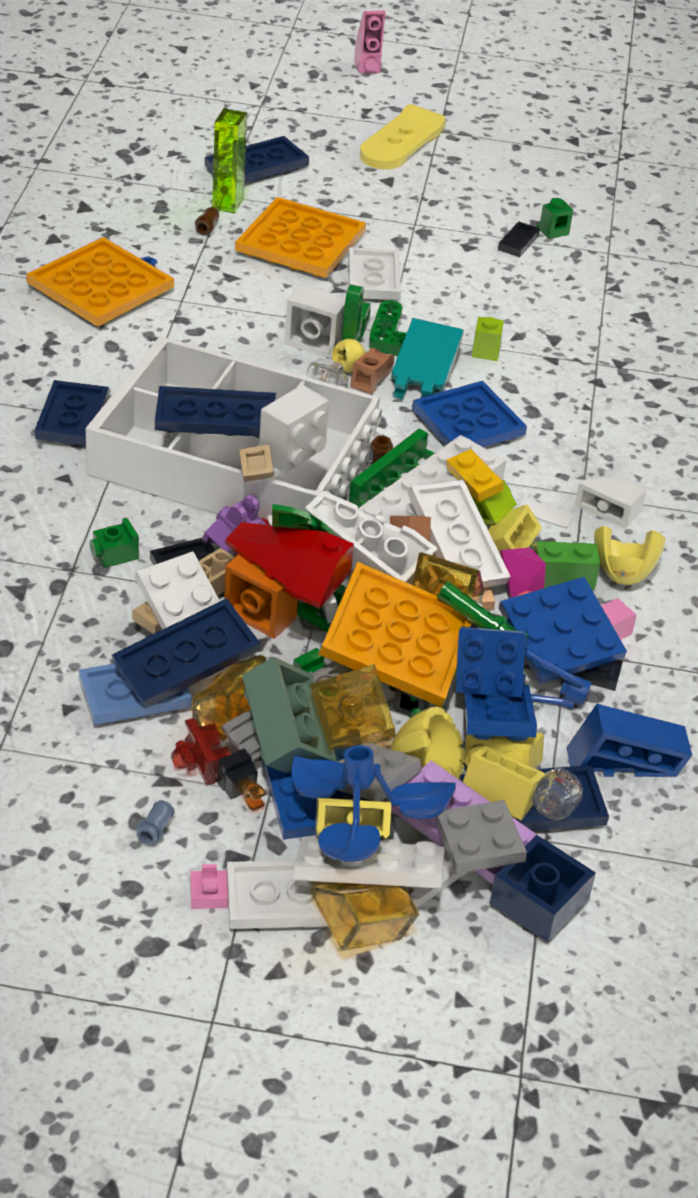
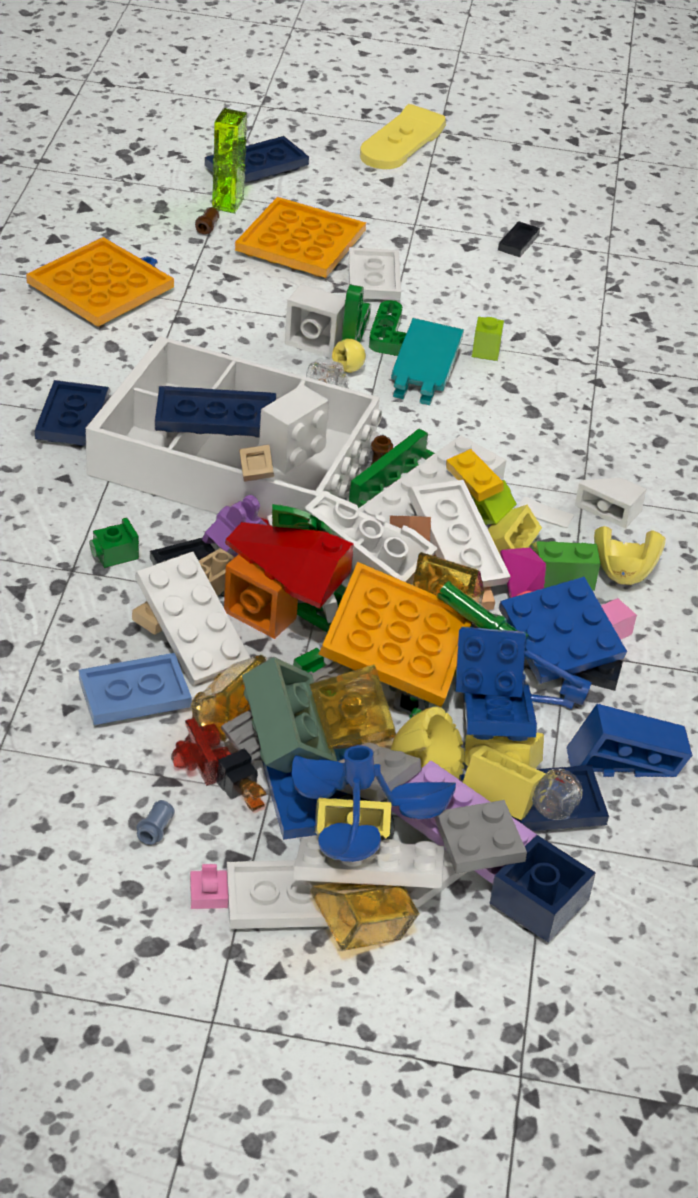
(185, 653): dark blue plate -> none
(370, 42): bright pink slope -> none
(370, 370): nougat leg -> none
(469, 412): blue plate -> none
(555, 218): green brick -> none

